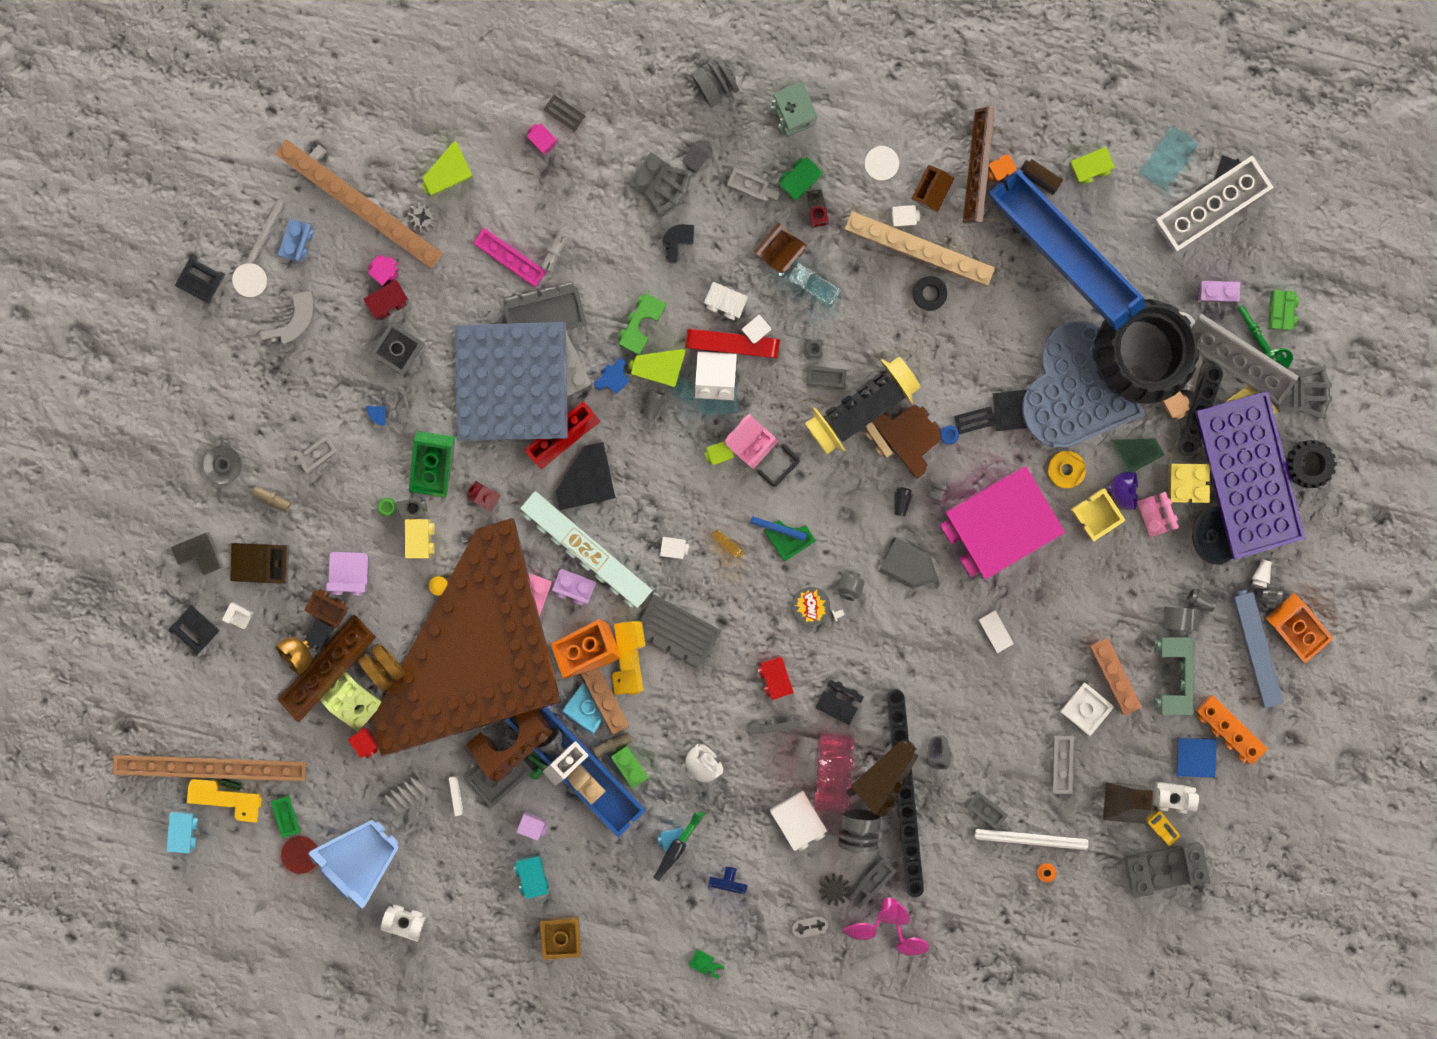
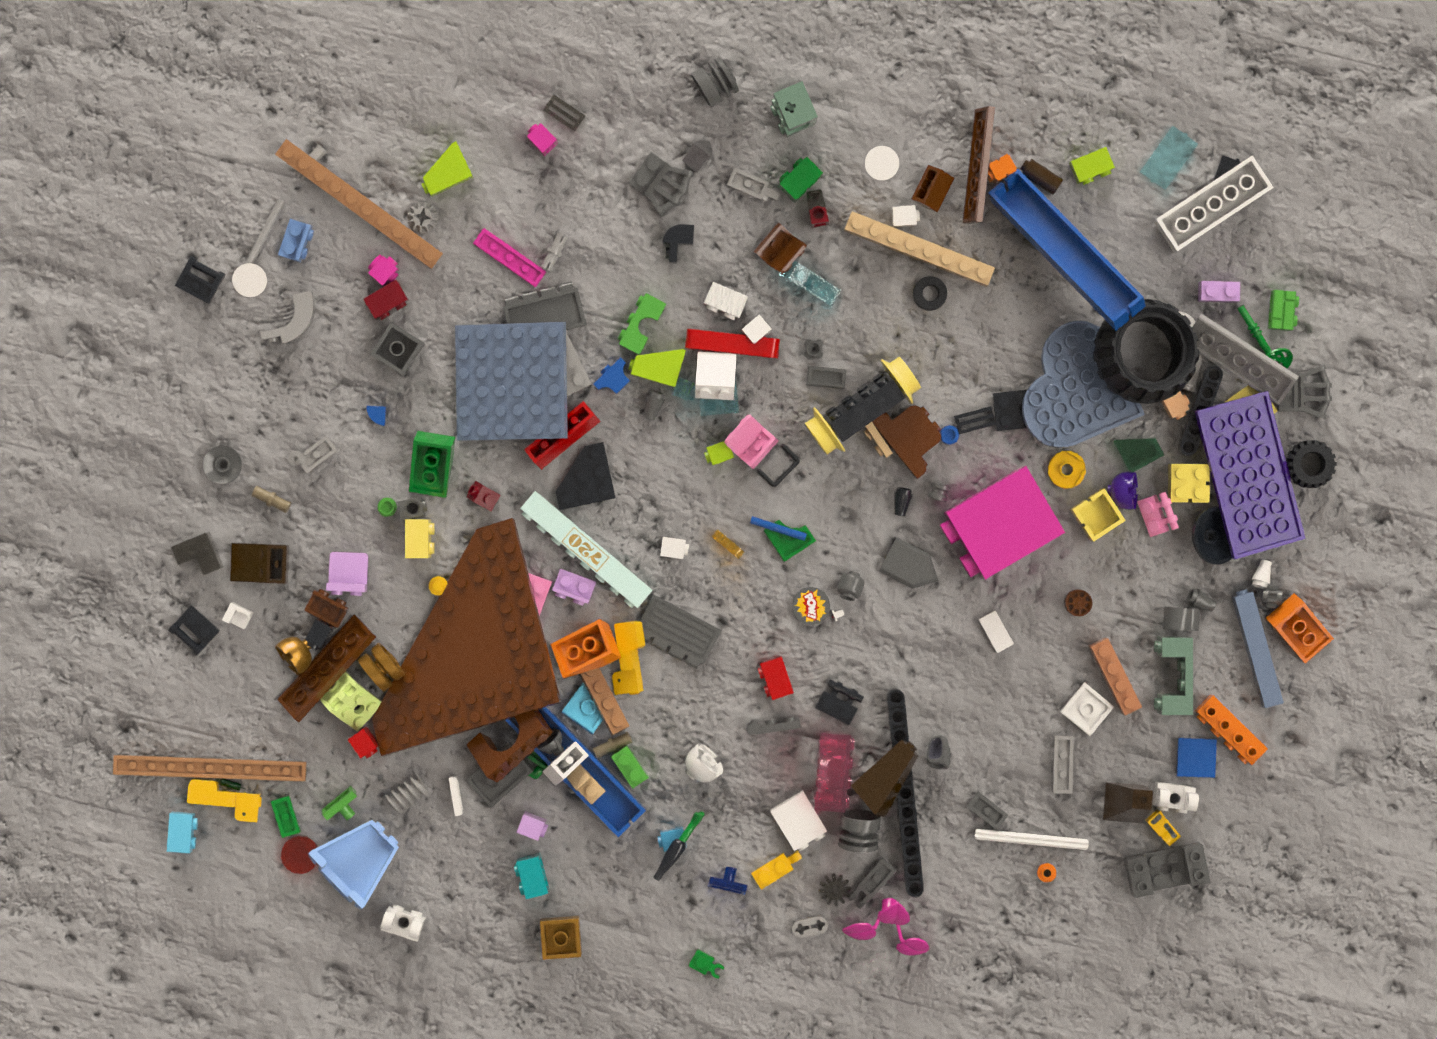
(340, 804): none -> bright green tile
(775, 869): none -> yellow plate
(1078, 602): none -> reddish brown wheel

